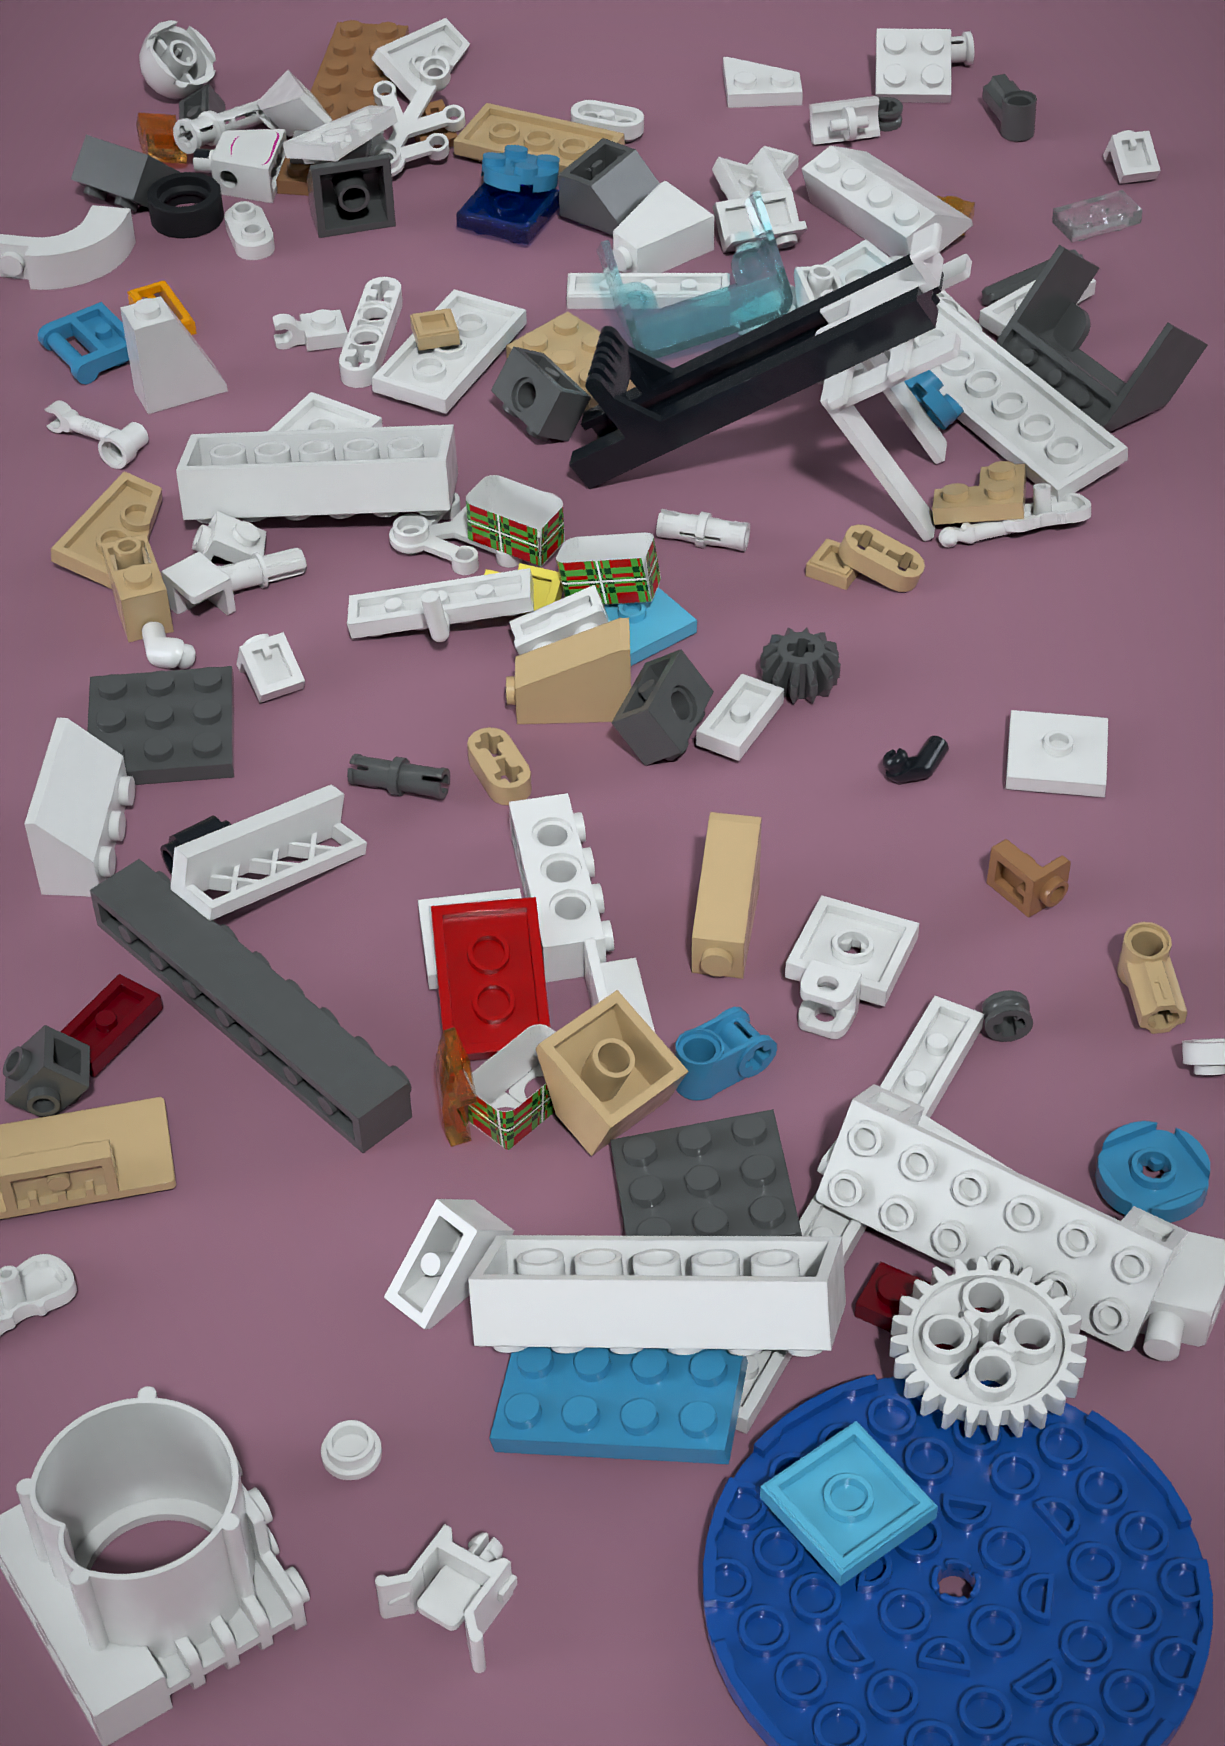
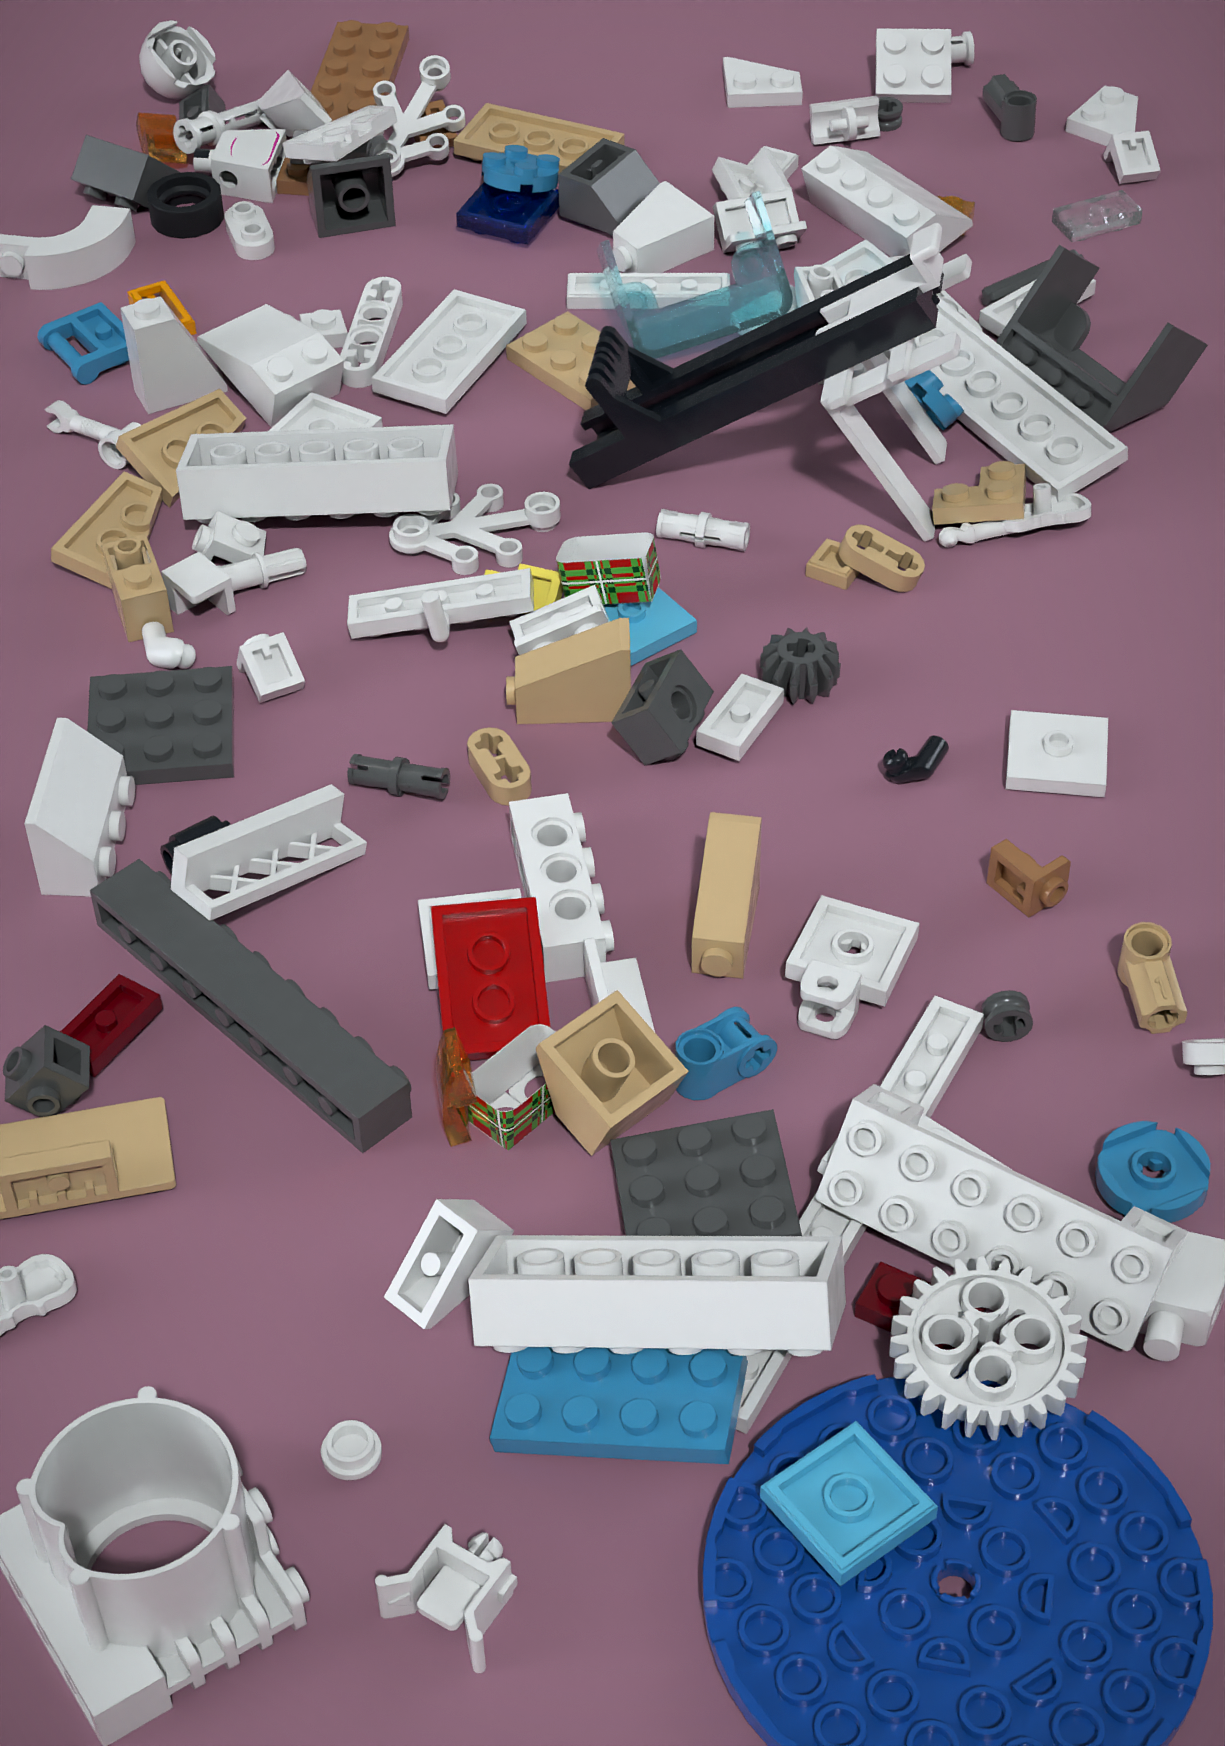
(160, 443): none -> tan wing
(274, 360): none -> white slope
(403, 56): white wing -> none
(434, 329): tan tile -> none
(514, 517): piece -> none
(540, 395): dark grey brick -> none
(609, 117): white plate -> none
(1104, 115): none -> white wing

